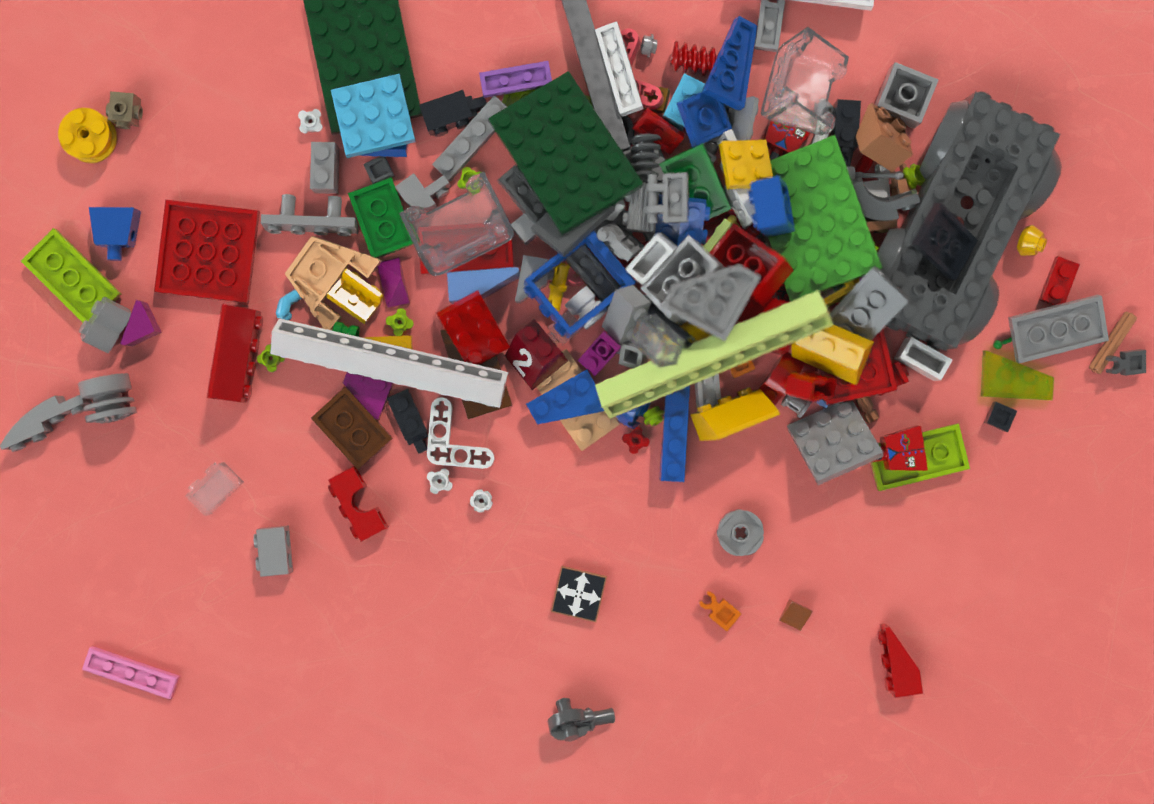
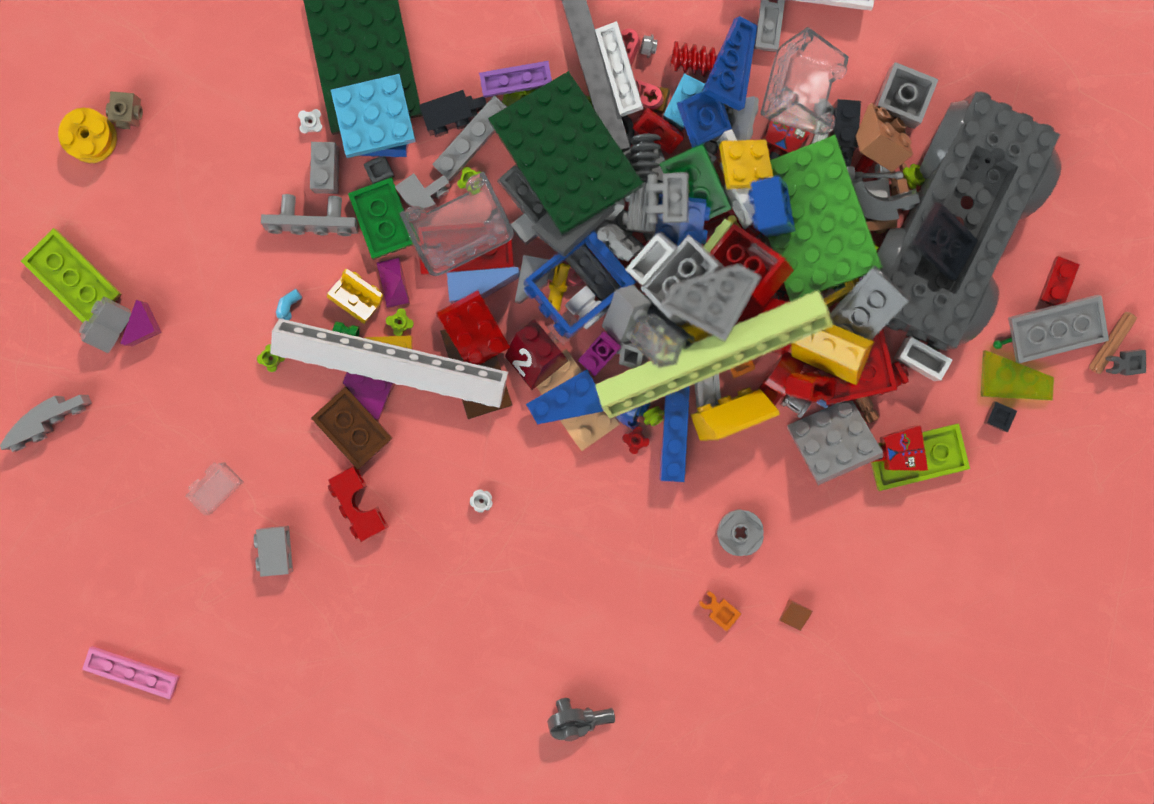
(107, 398): light grey wheel -> none
(114, 229): blue torso -> none
(207, 251): red plate -> none
(235, 354): red slope -> none
(319, 269): light nougat wing -> none
(409, 419): black hinge -> none
(444, 442): white beam -> none
(444, 485): white plate -> none
(578, 593): black tile -> none
(902, 672): red slope -> none
(1031, 241): yellow cone -> none

